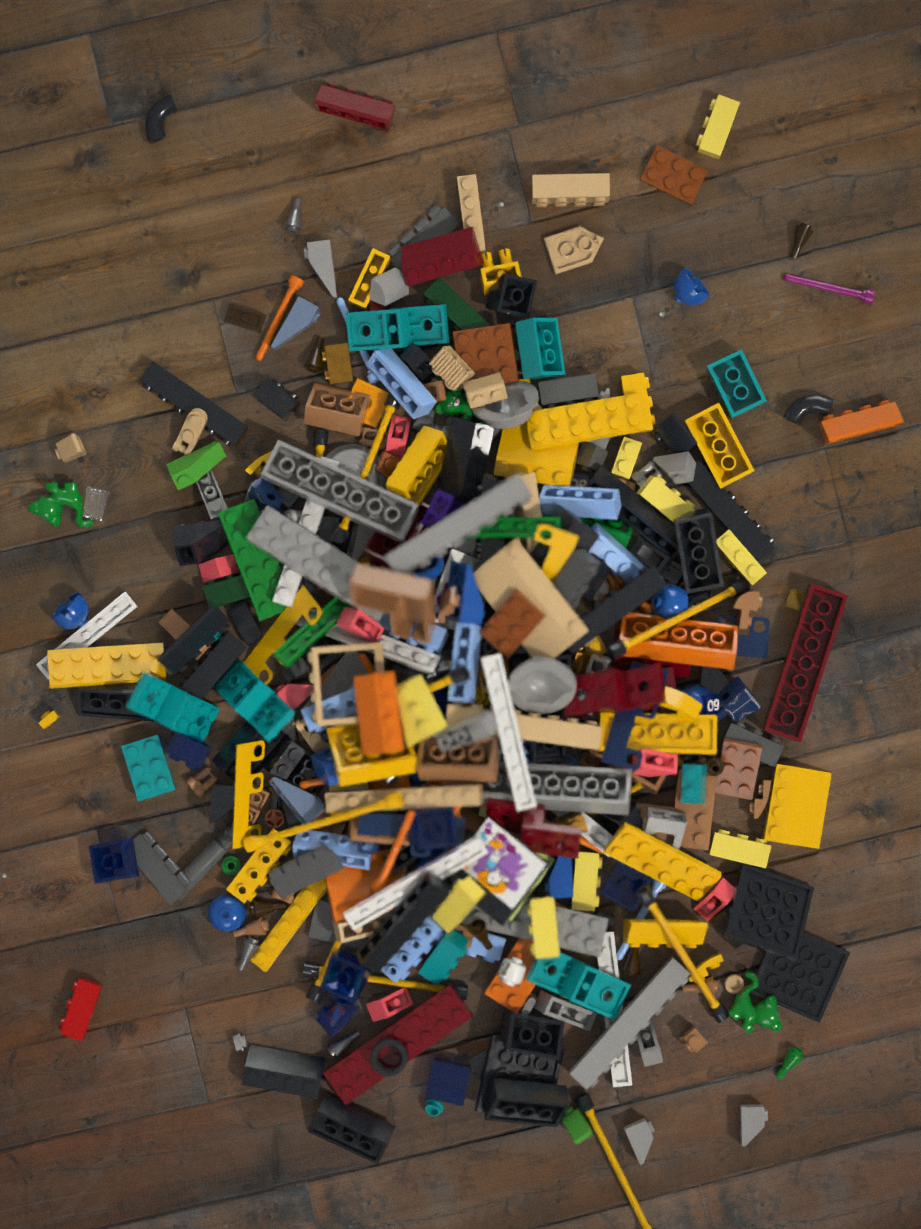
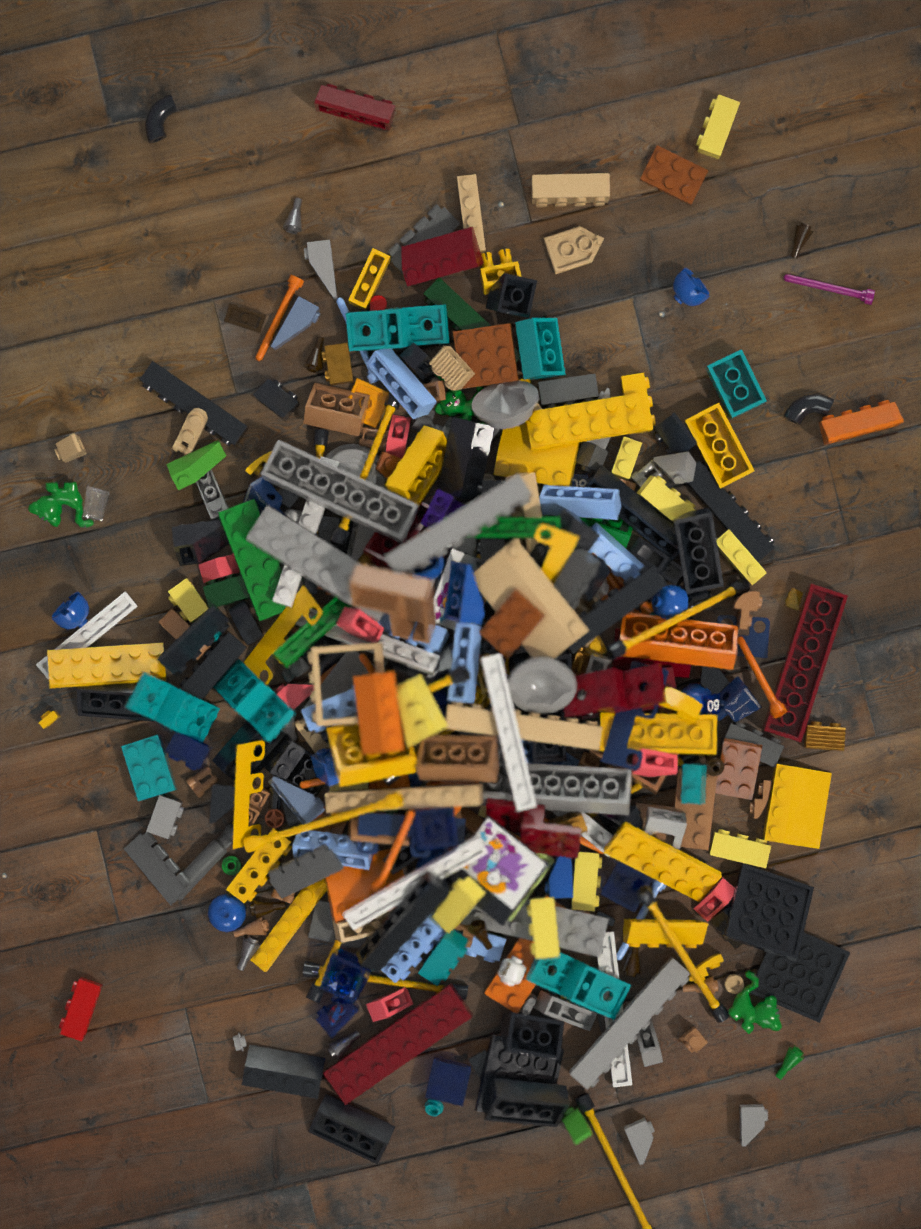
(113, 861): clear blue brick -> none
(165, 817): none -> light grey brick
(188, 600): none -> light yellow brick
(388, 287): light grey brick -> none
(392, 1071): black tyre -> none
(447, 604): medium nougat slope -> none
(467, 731): light grey slope -> none
(485, 390): tan brick -> none
(777, 708): none -> orange piece
(824, 737): none -> pearl gold brick

